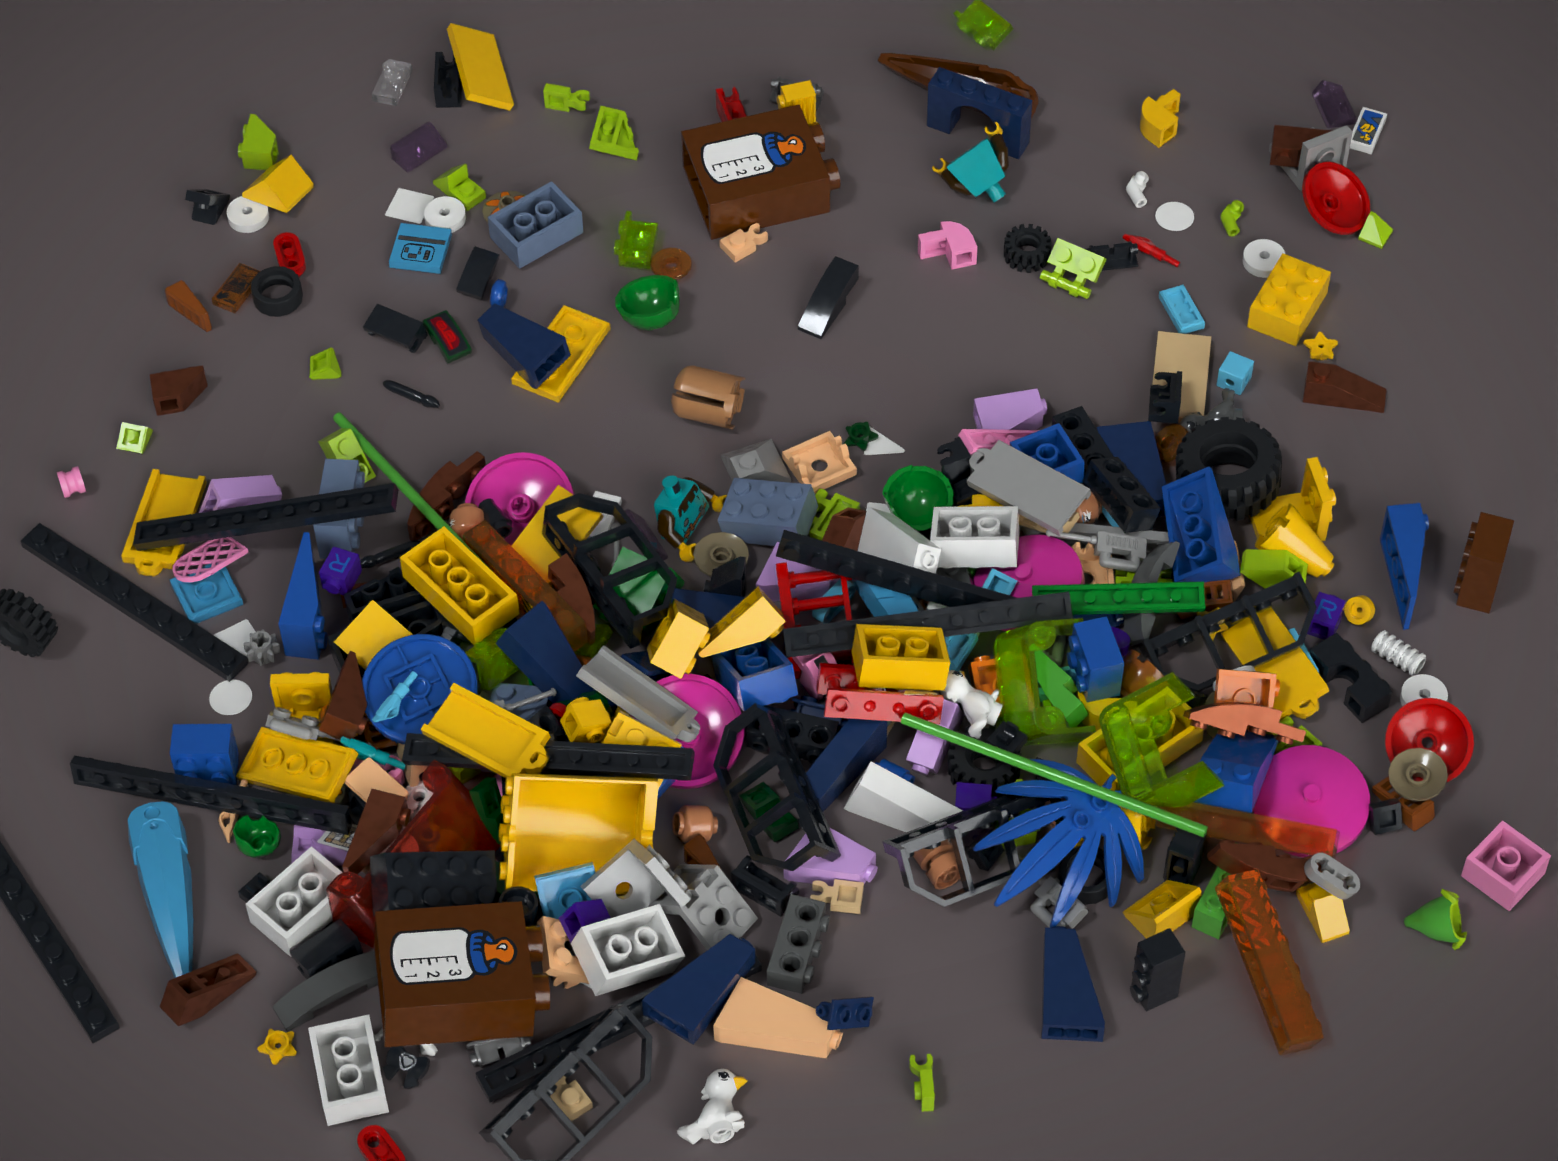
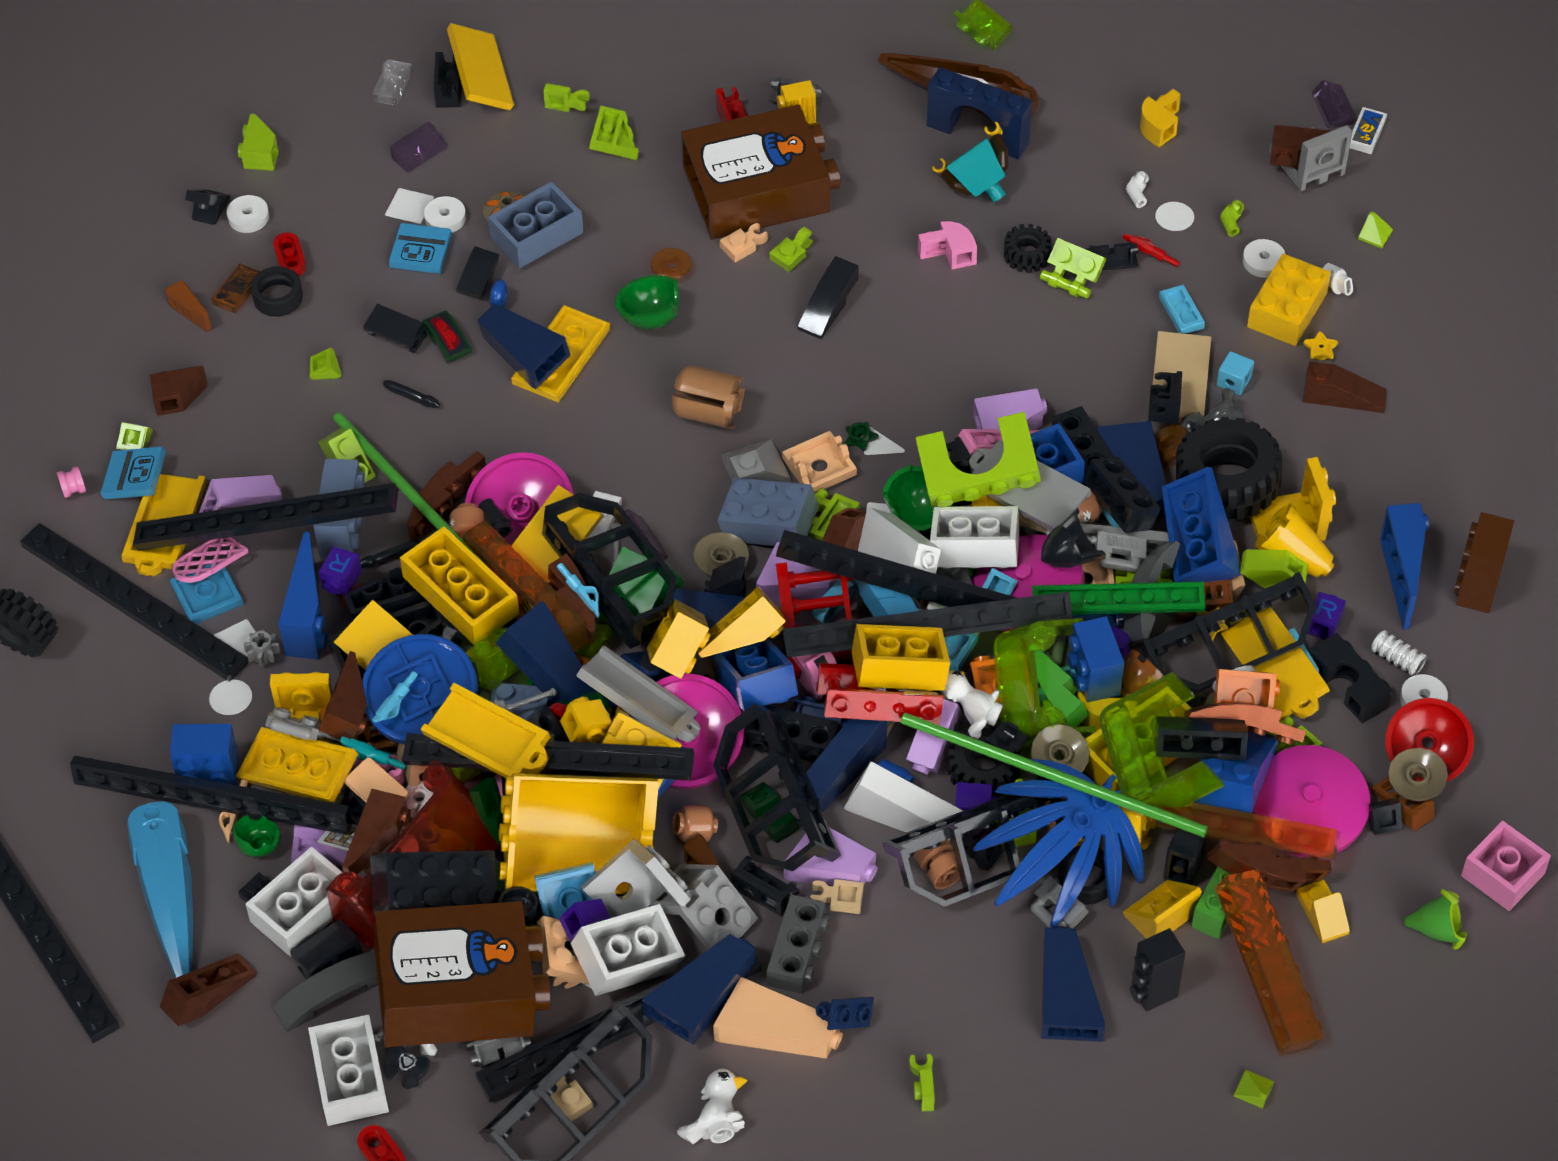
(133, 473): none -> dark azure tile
(274, 1038): yellow plate -> none
(280, 185): yellow slope -> none
(458, 185): lime slope -> none
(581, 590): none -> medium azure hand
(636, 242): clear neon green bracket -> none
(681, 509): torso -> none
(791, 253): none -> lime plate
(1014, 470): none -> lime arch
(1063, 740): none -> dark tan dish
(1068, 545): none -> black helmet
(1200, 738): none -> black brick
(1254, 1089): none -> lime slope
(1332, 876): light grey beam -> none
(1336, 198): red dish -> none
(1339, 280): none -> white piece
(1359, 610): yellow tile -> none

